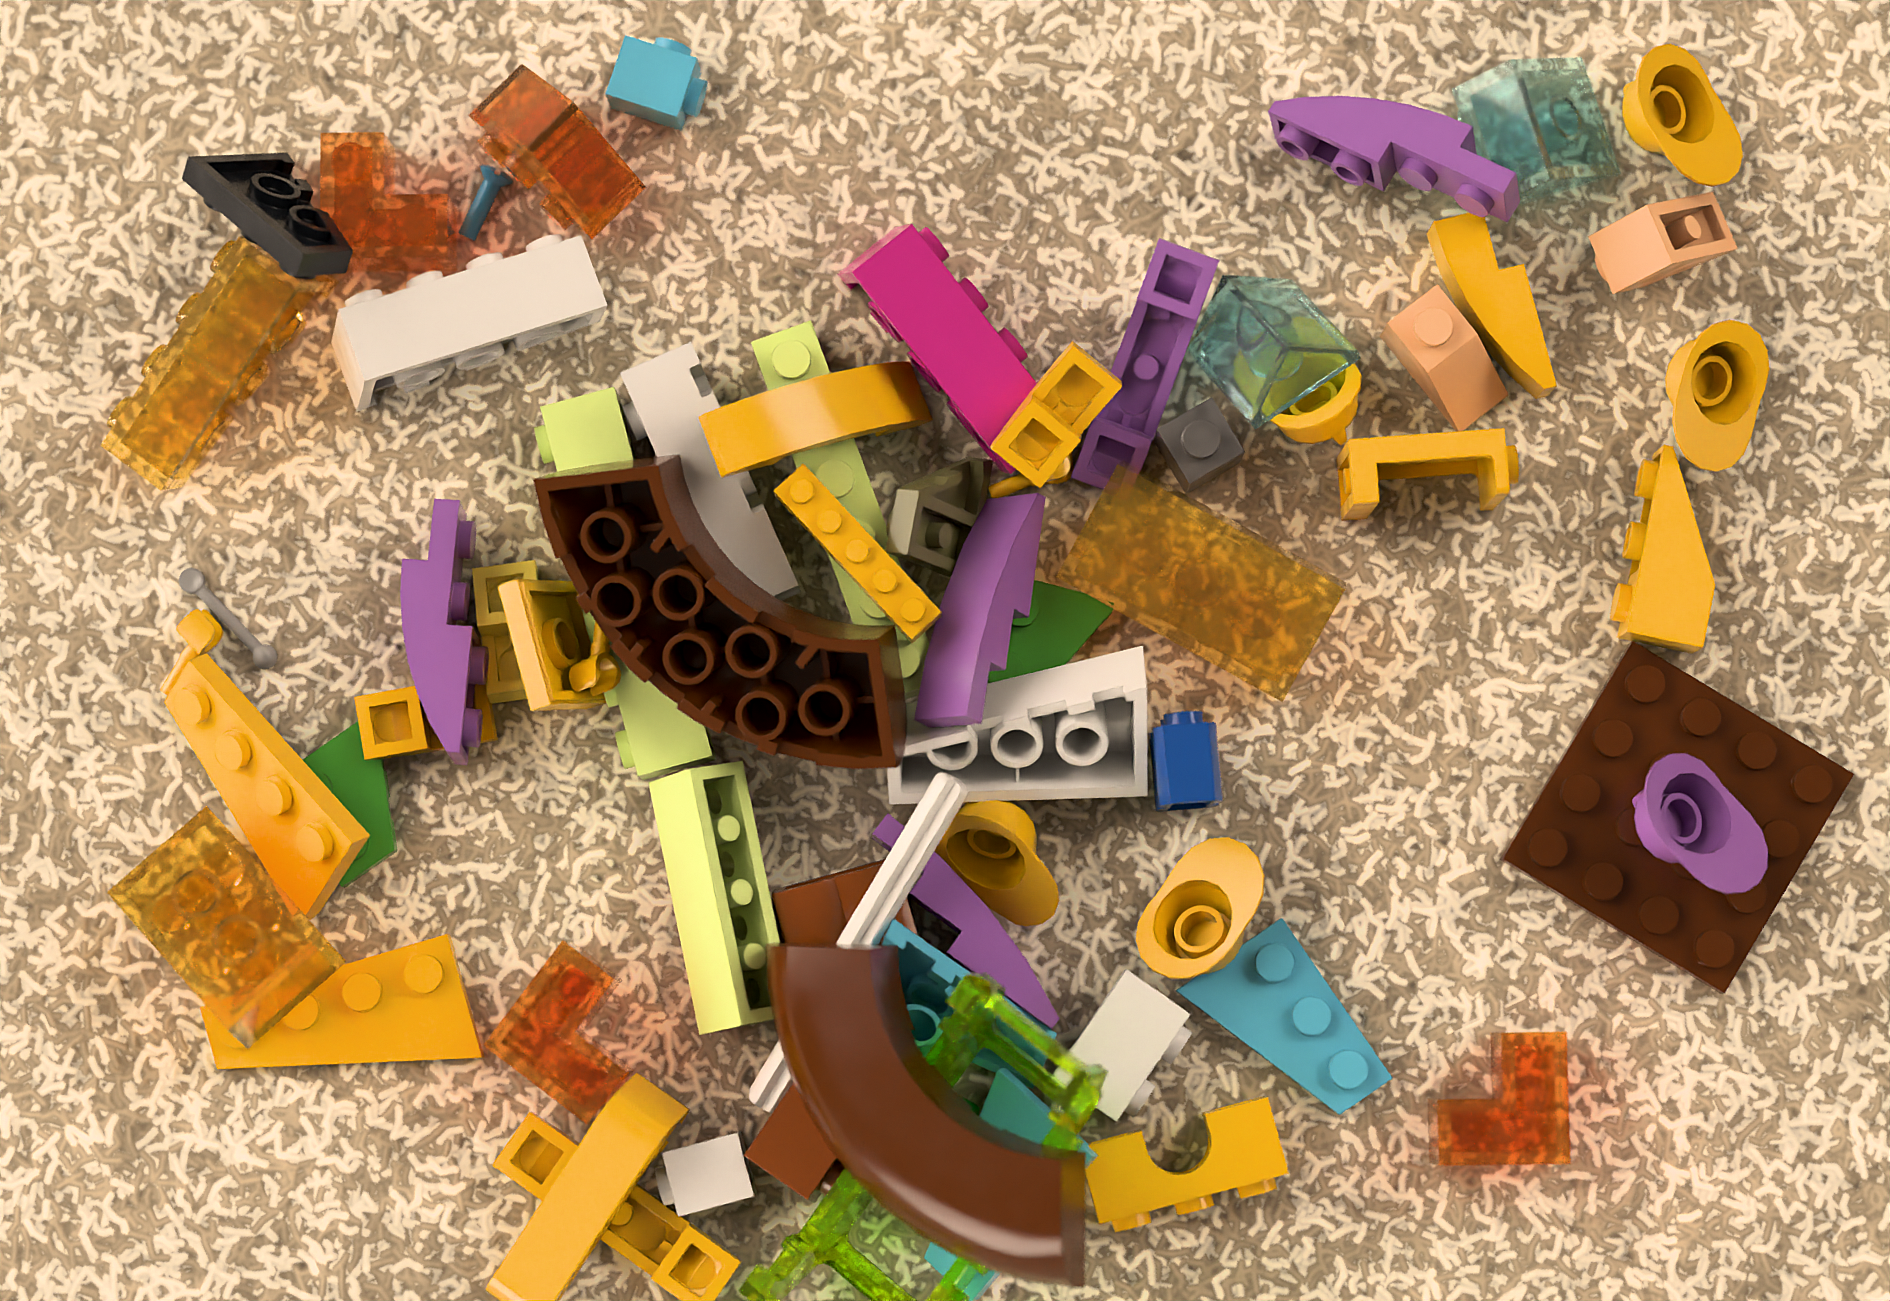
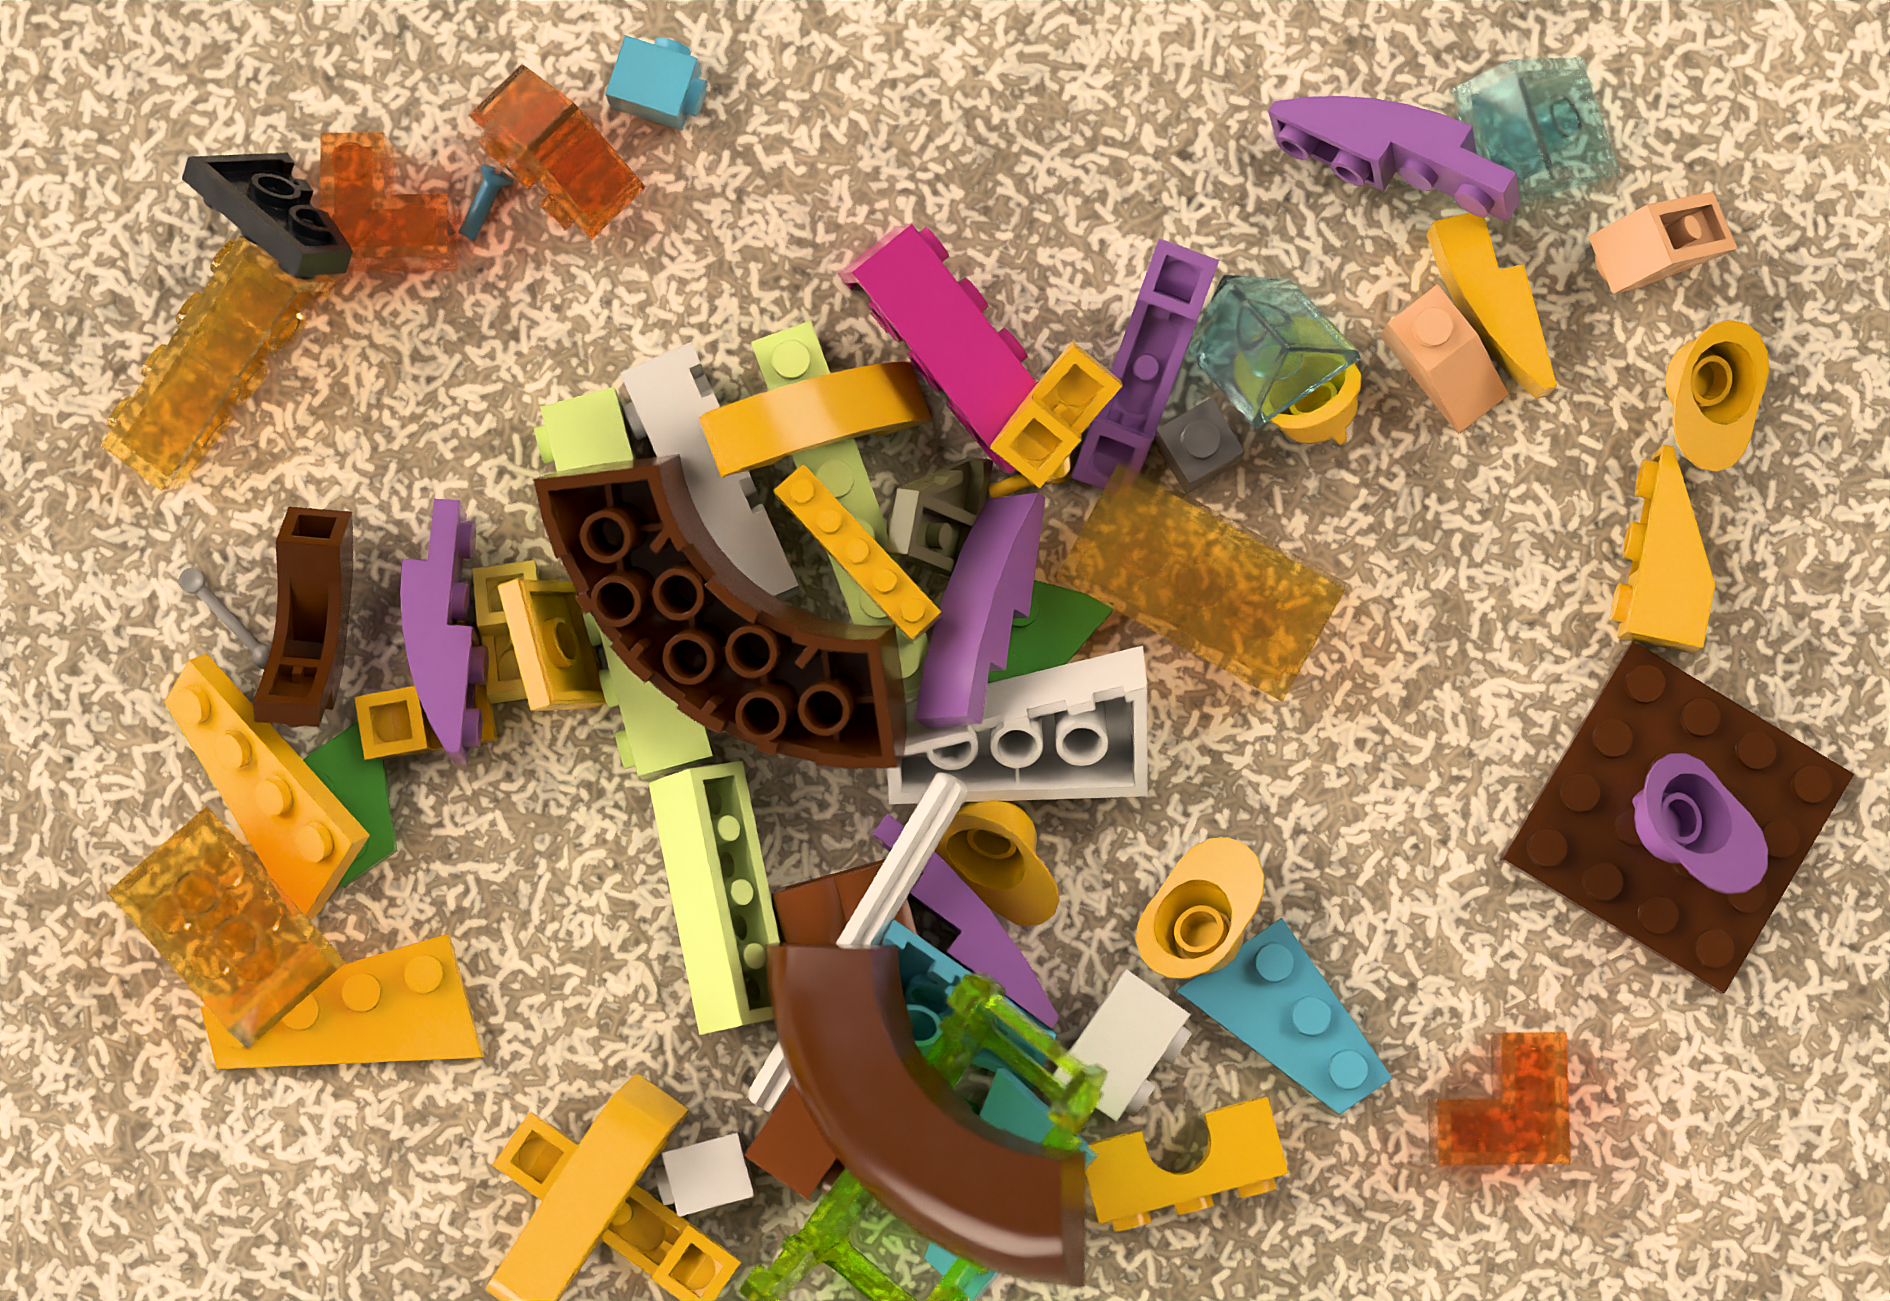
(202, 634): yellow hand -> none
(311, 618): none -> reddish brown arch
(465, 316): white wedge -> none
(547, 1037): clear orange brick -> none
(597, 672): yellow hand -> none
(1185, 762): blue brick -> none
(1424, 455): yellow panel -> none
(1679, 115): yellow piece -> none

